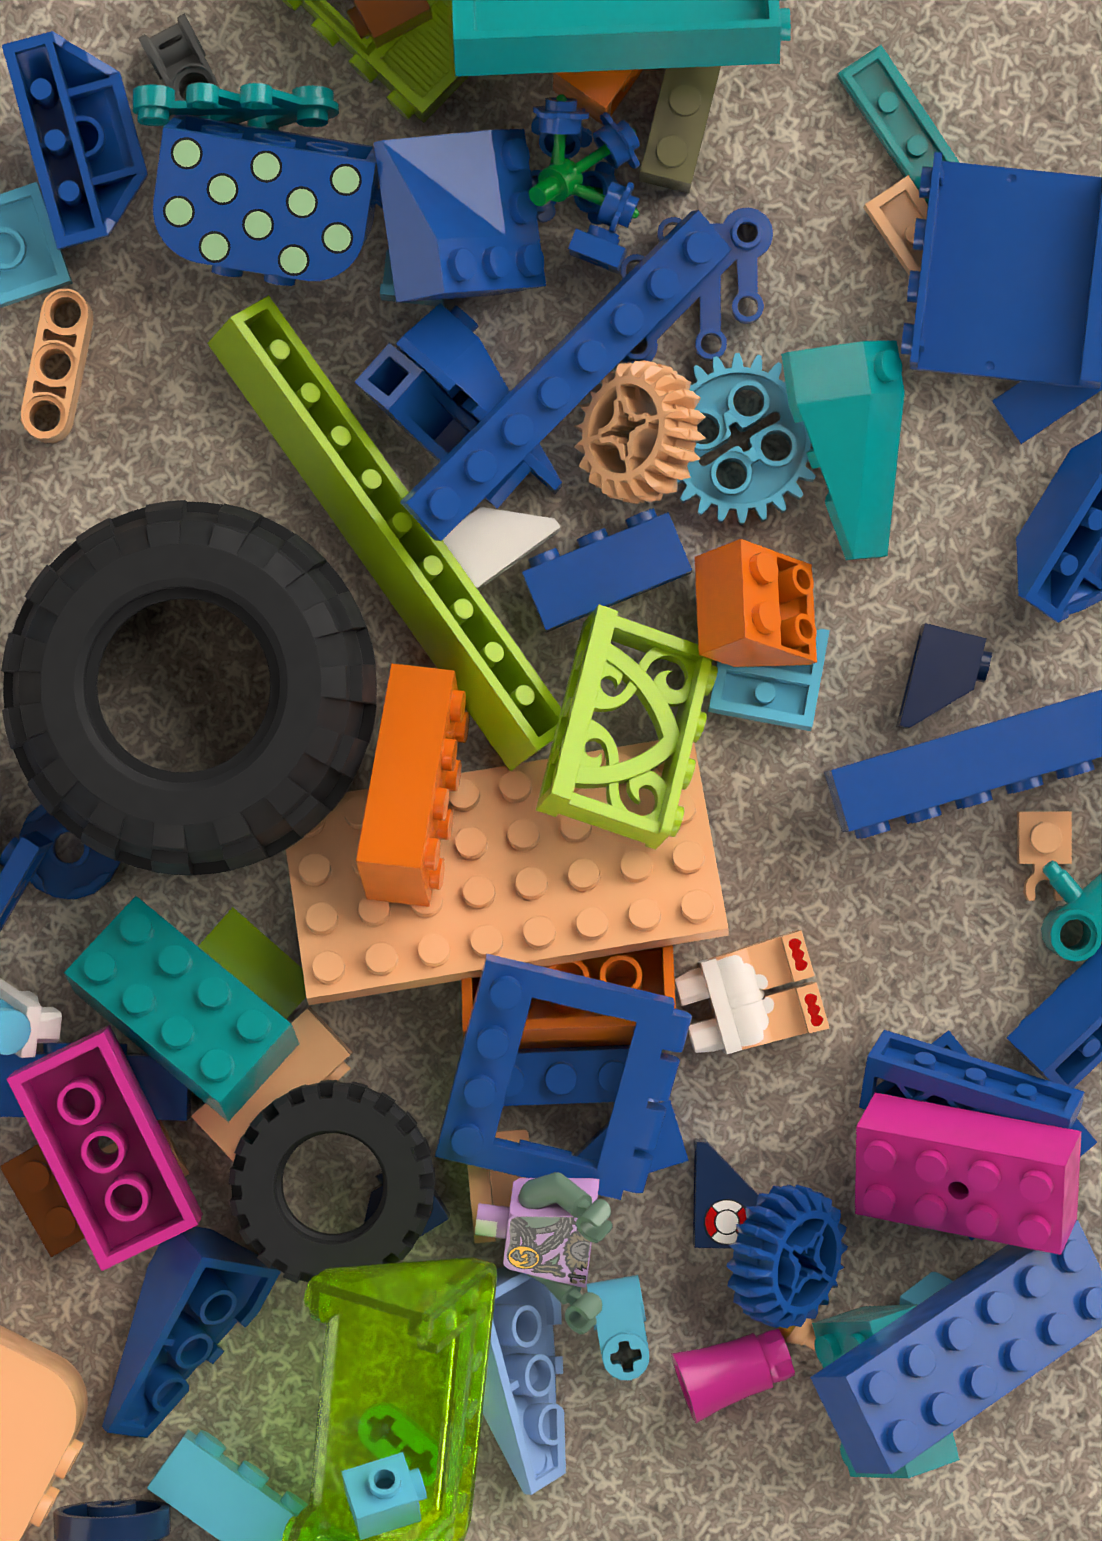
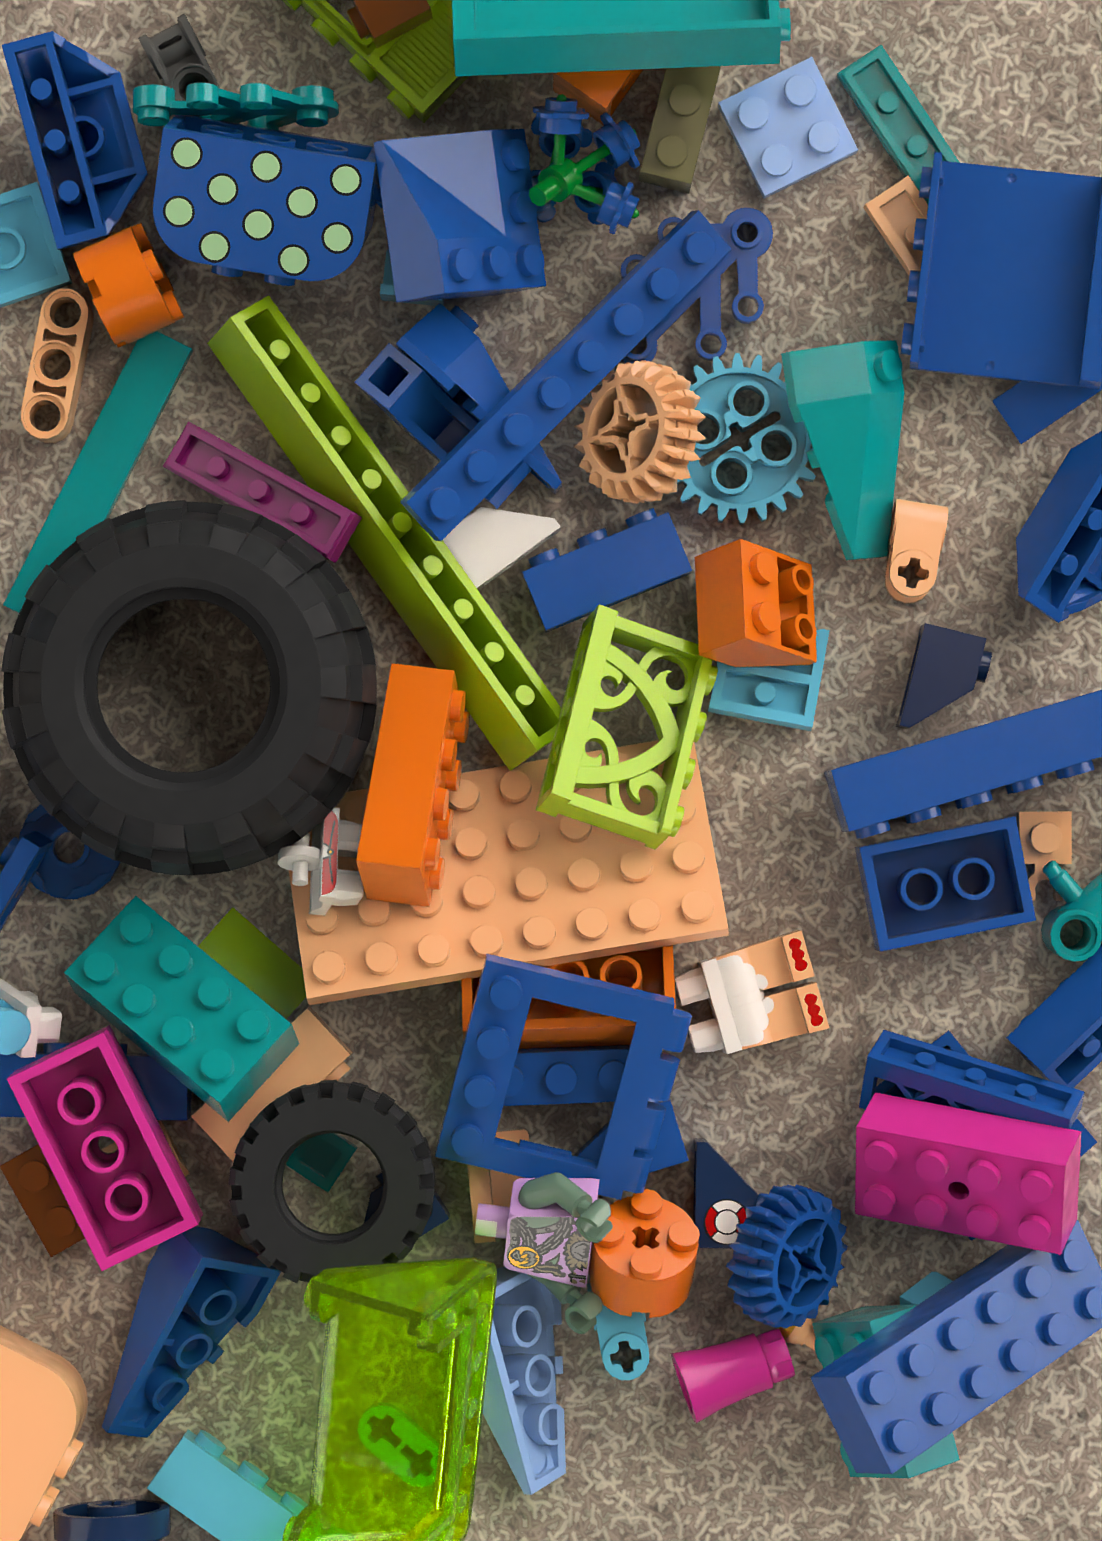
(107, 453): none -> teal tile
(128, 285): none -> orange brick
(261, 489): none -> magenta tile
(322, 1159): none -> teal plate
(327, 882): none -> white hips
(383, 1495): medium azure brick -> none
(598, 248): blue plate -> none
(645, 1257): none -> orange brick
(787, 127): none -> light blue plate
(917, 541): none -> light nougat piece
(945, 883): none -> blue brick

